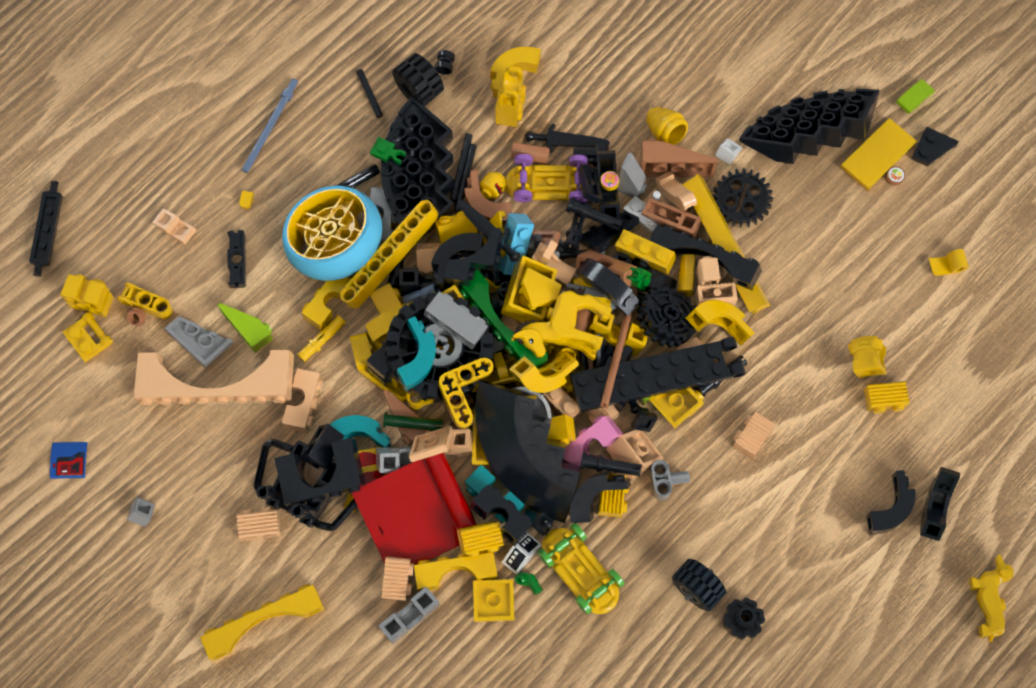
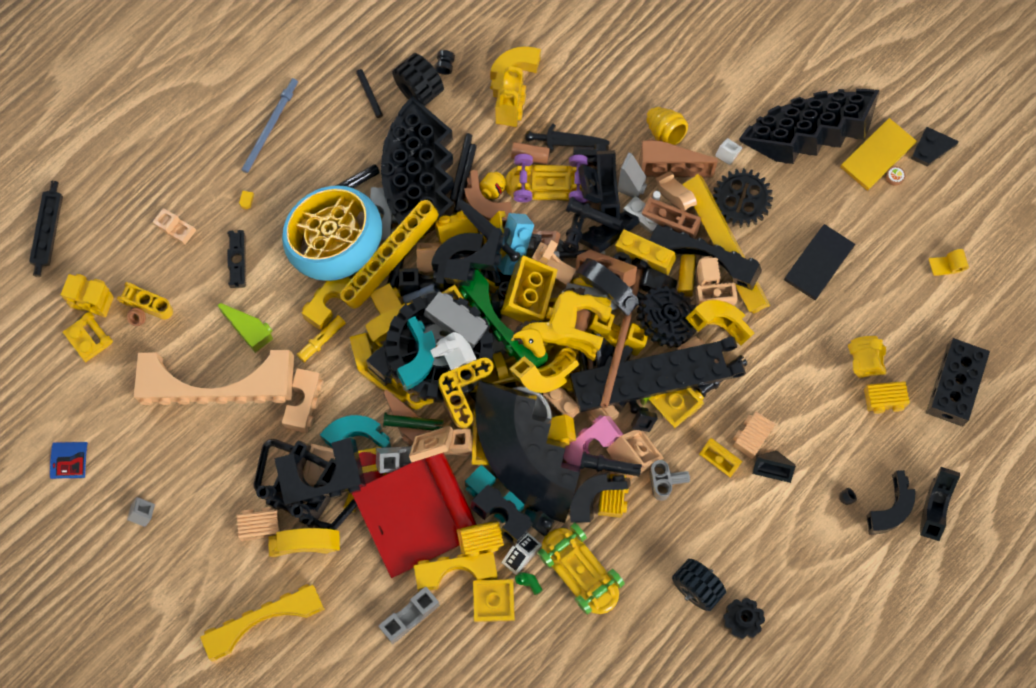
(198, 342): light grey wing -> none
(304, 540): none -> yellow arch
(320, 450): black hinge -> none
(384, 150): green plate -> none
(397, 578): light nougat brick -> none
(455, 349): none -> white brick
(539, 289): yellow slope -> none
(610, 180): tile -> none
(640, 278): green plate -> none
(720, 457): none -> yellow brick
(774, 466): none -> black slope
(819, 262): none -> black slope
(847, 496): none -> black hinge
(915, 96): lime slope -> none
(969, 377): none -> black brick
(989, 598): yellow animal -> none

